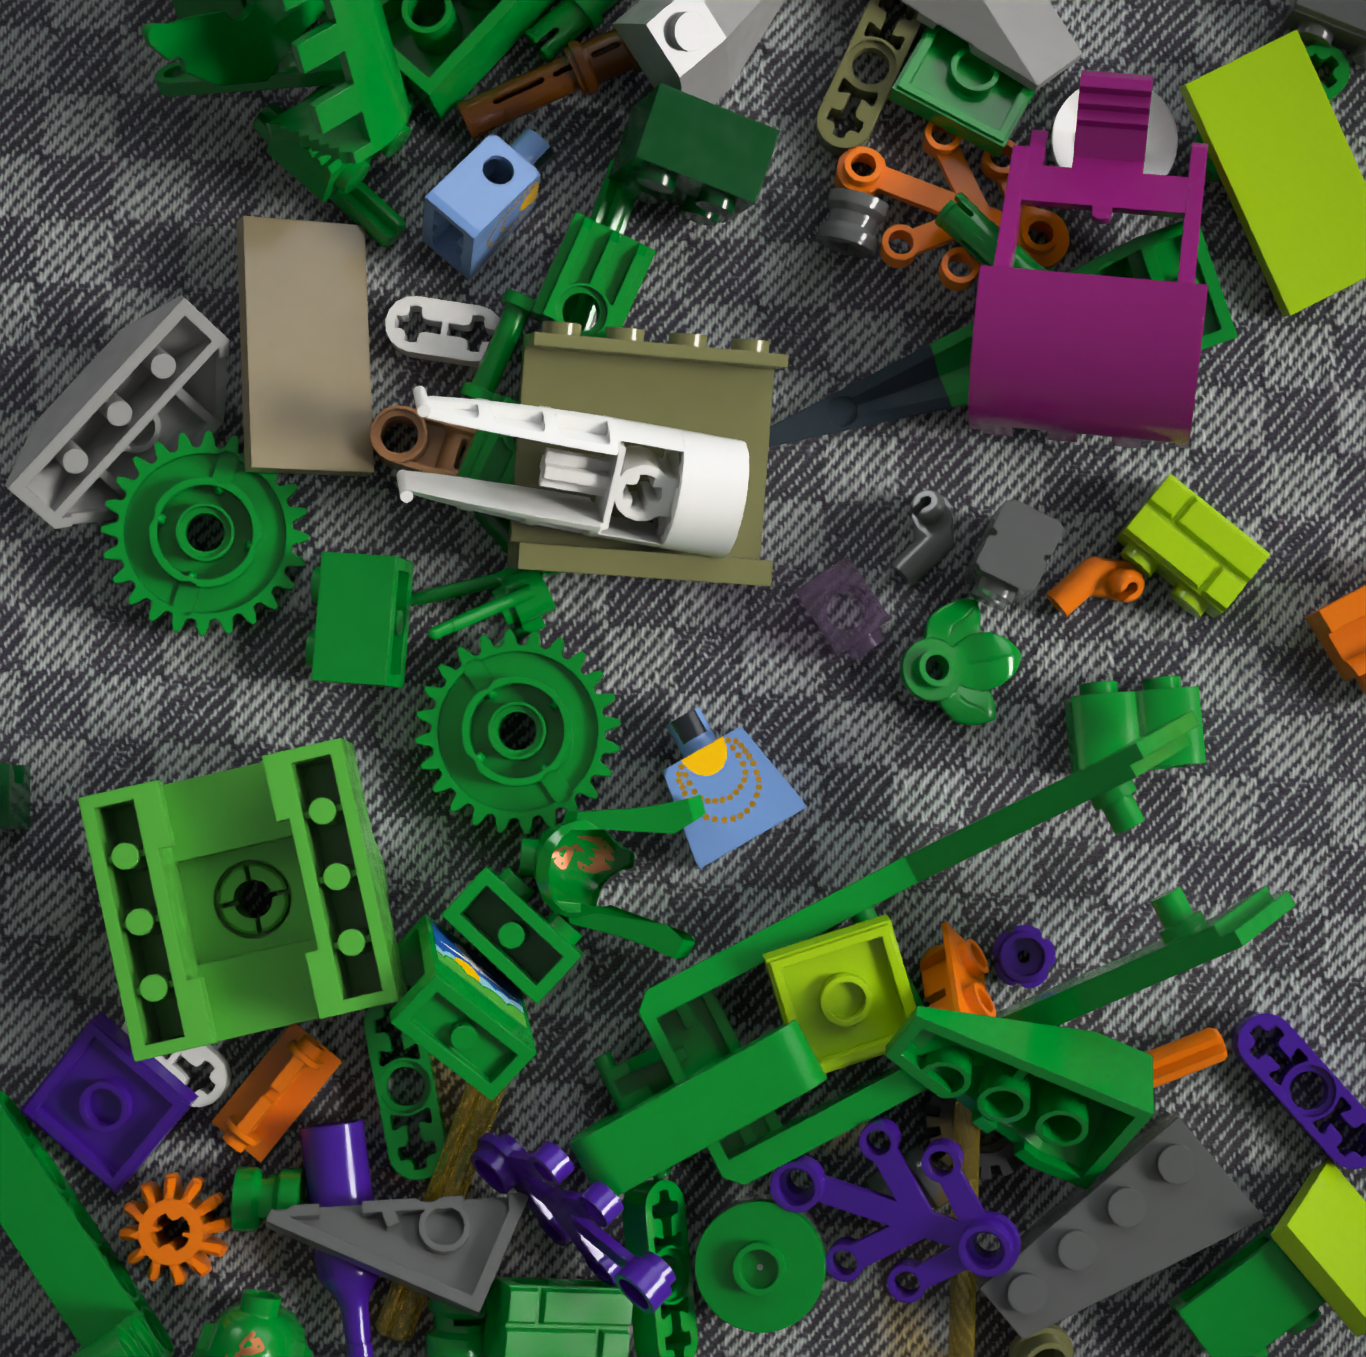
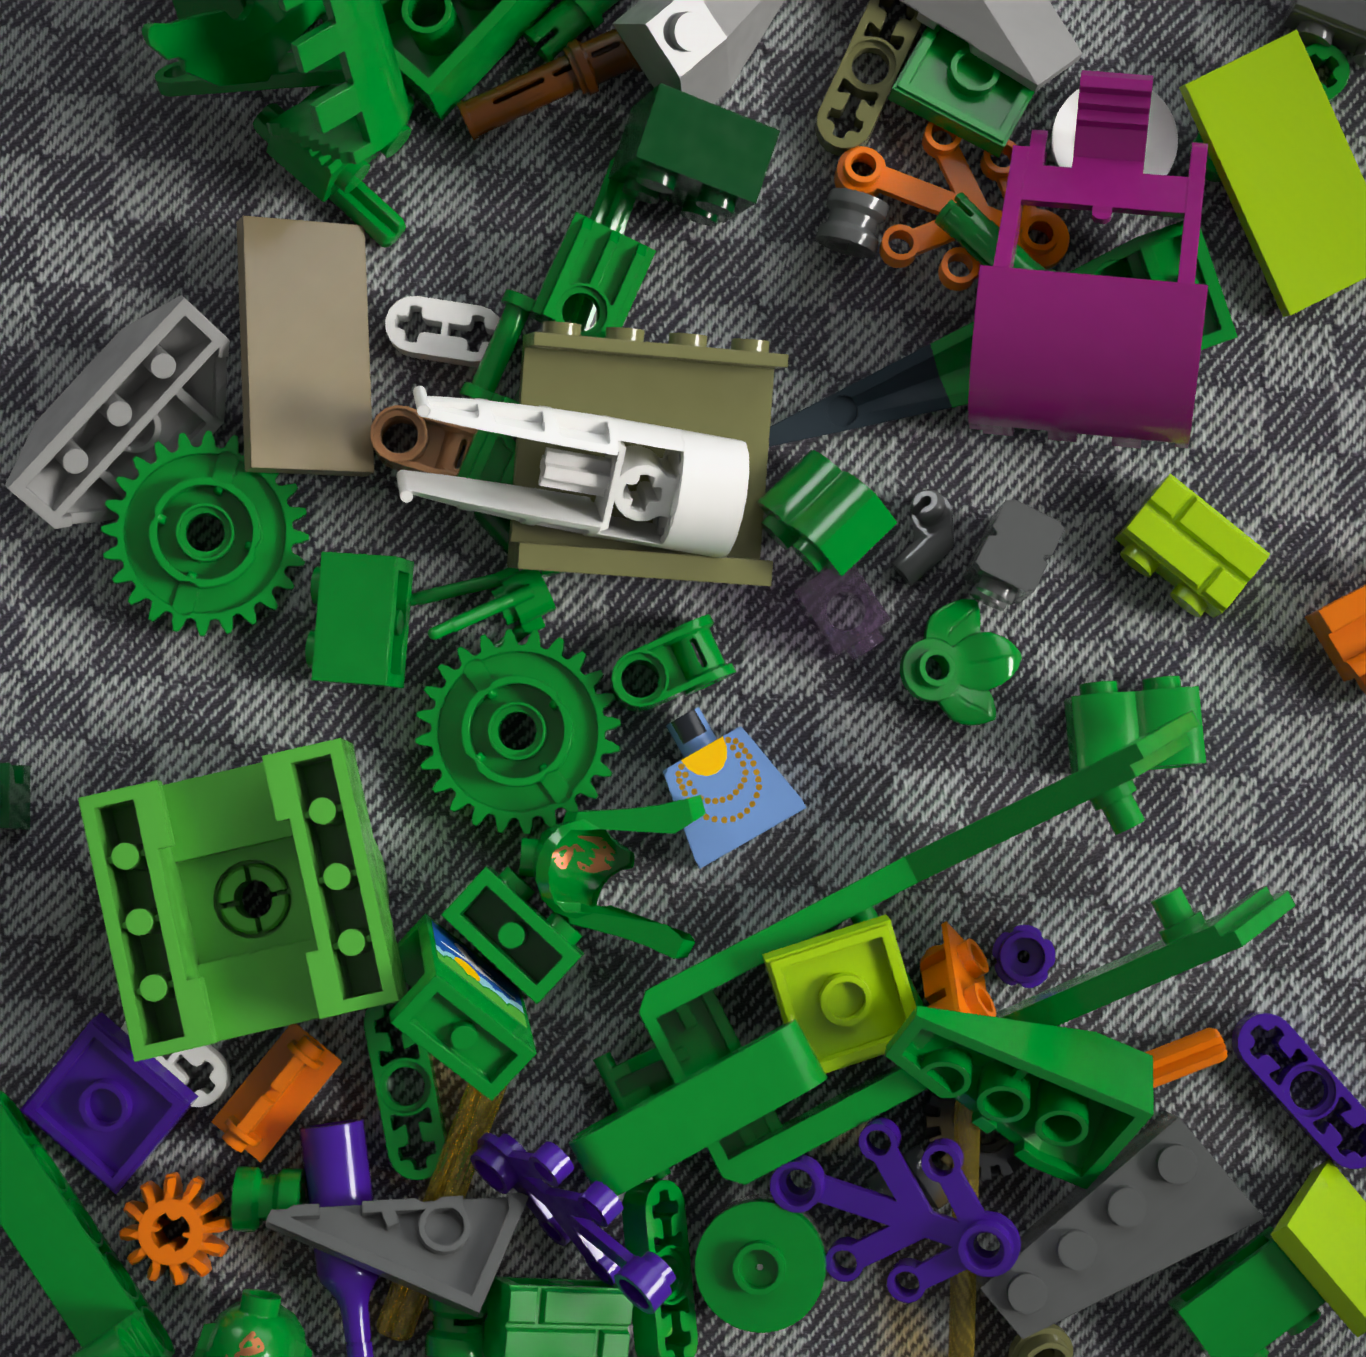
(484, 200): medium blue torso -> none
(674, 665): none -> green piece
(824, 514): none -> green brick
(1097, 578): orange arm -> none

